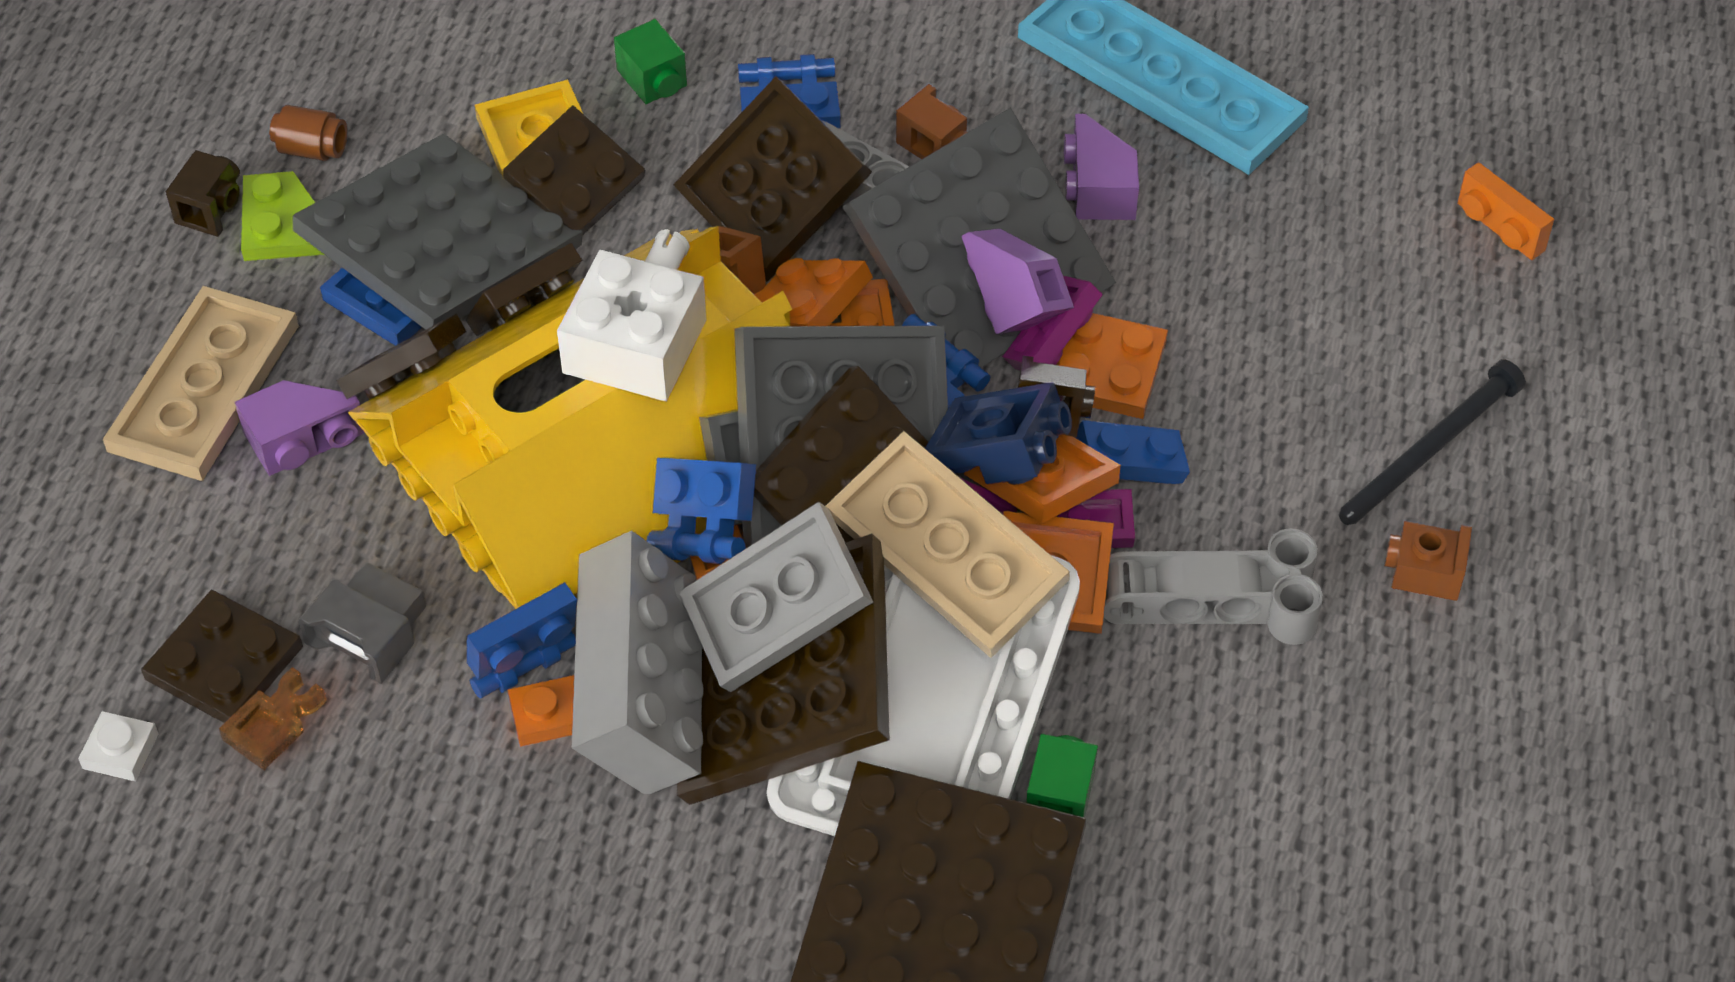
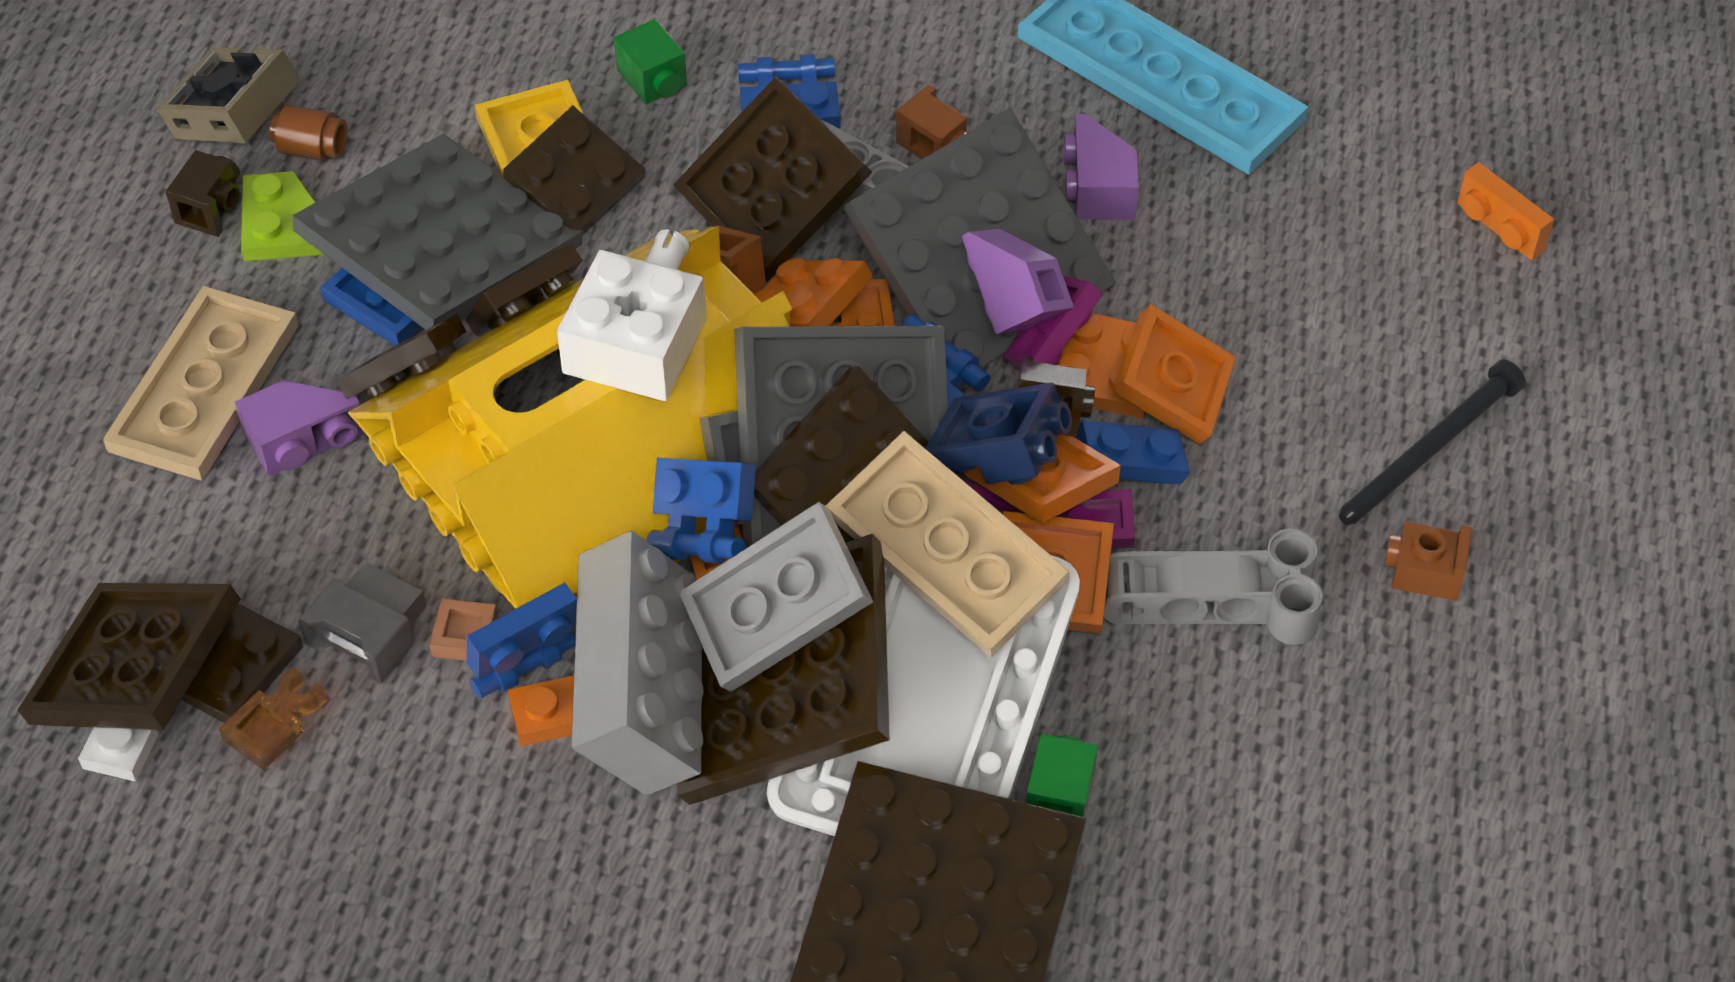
(130, 655): none -> dark brown plate
(229, 95): none -> dark tan piece
(454, 623): none -> nougat plate
(1174, 374): none -> orange plate

